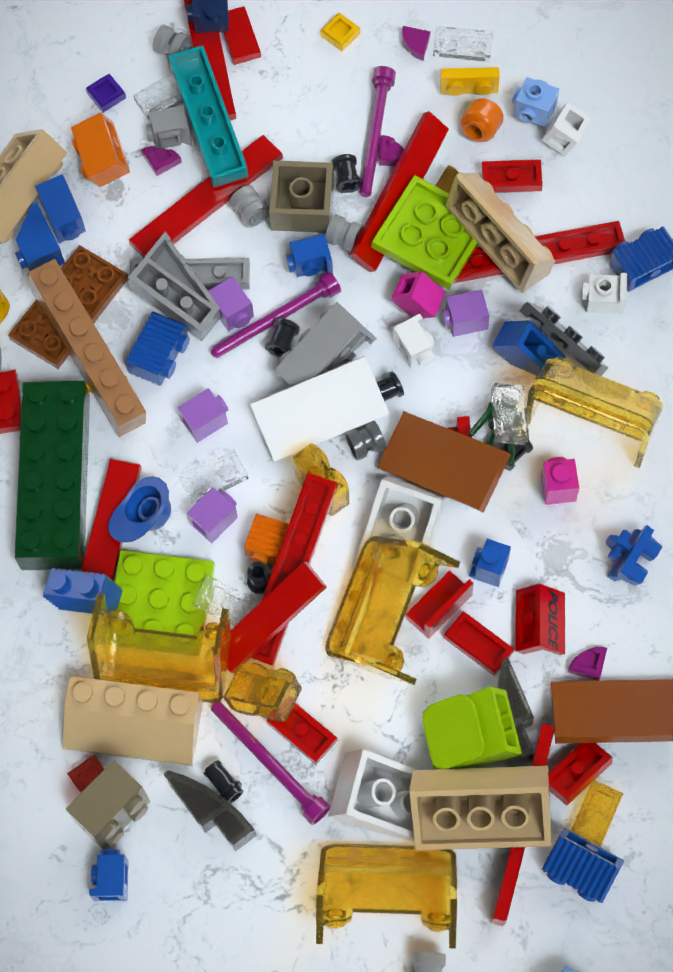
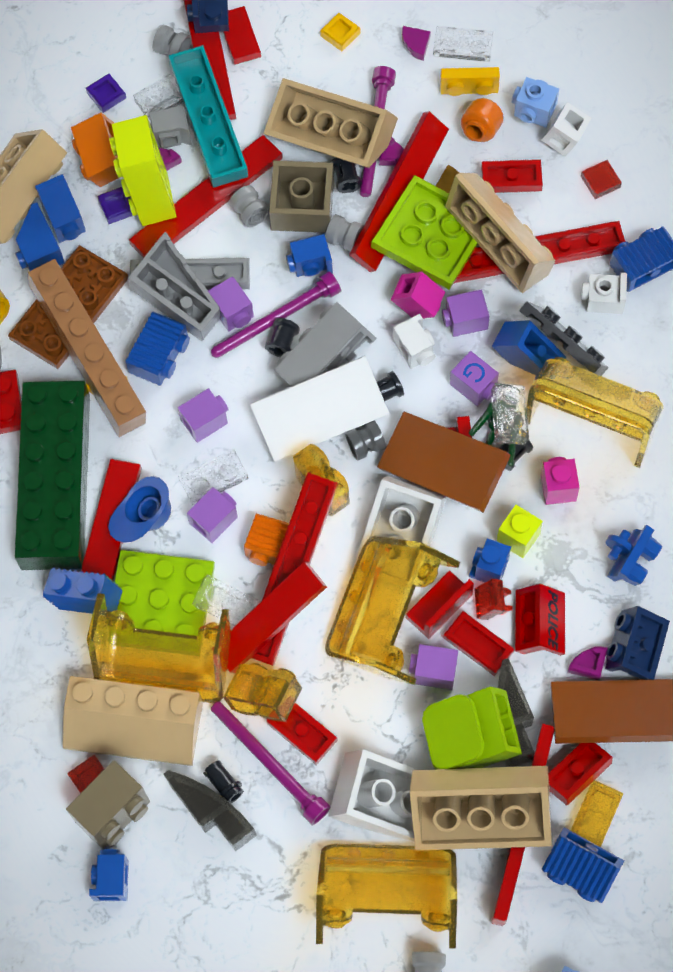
(115, 205): none -> dark purple tile
(142, 171): none -> neon yellow brick
(258, 578): black pin -> none
(330, 123): none -> tan slope
(434, 666): none -> medium lavender brick
(474, 378): none -> medium lavender brick
(490, 599): none -> clear red tile
(519, 531): none -> neon yellow brick
(601, 179): none -> clear red tile
(637, 643): none -> dark blue bracket

